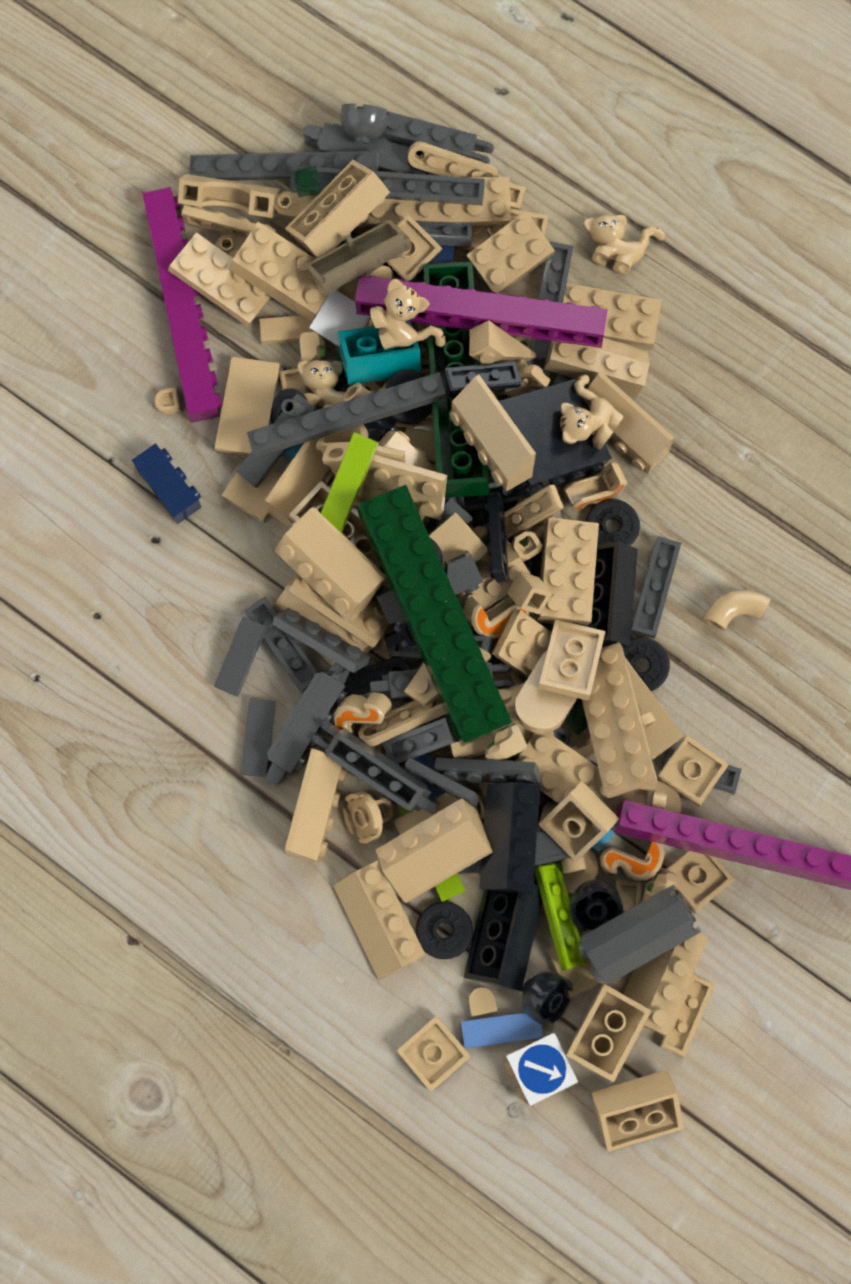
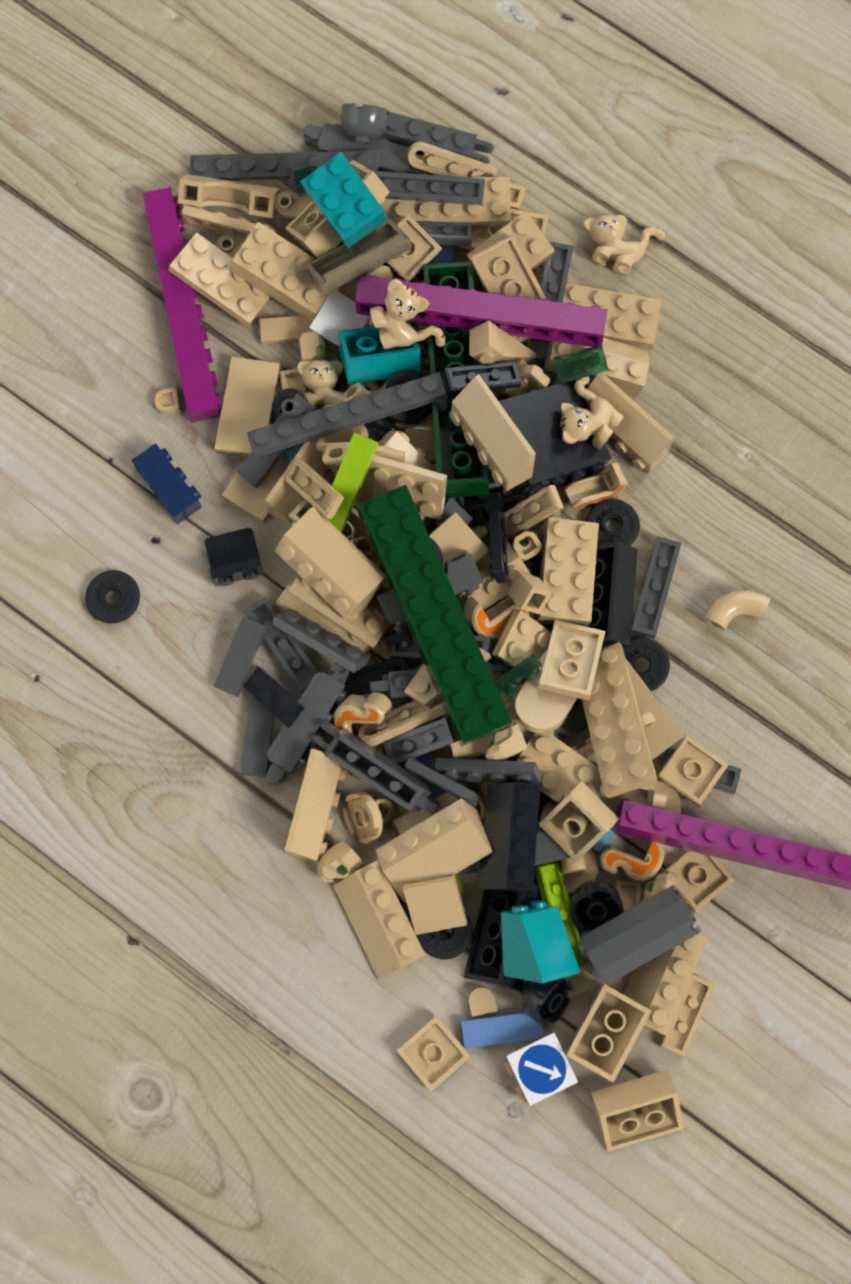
(112, 581): none -> black wheel
(233, 557): none -> black bracket
(273, 697): none -> black tile
(314, 489): none -> tan tile
(338, 863): none -> tan rock
(344, 200): none -> teal brick
(435, 905): none -> tan tile
(506, 271): none -> tan tile
(526, 669): none -> clear green plate
(536, 944): none -> teal slope
(581, 363): none -> clear green plate

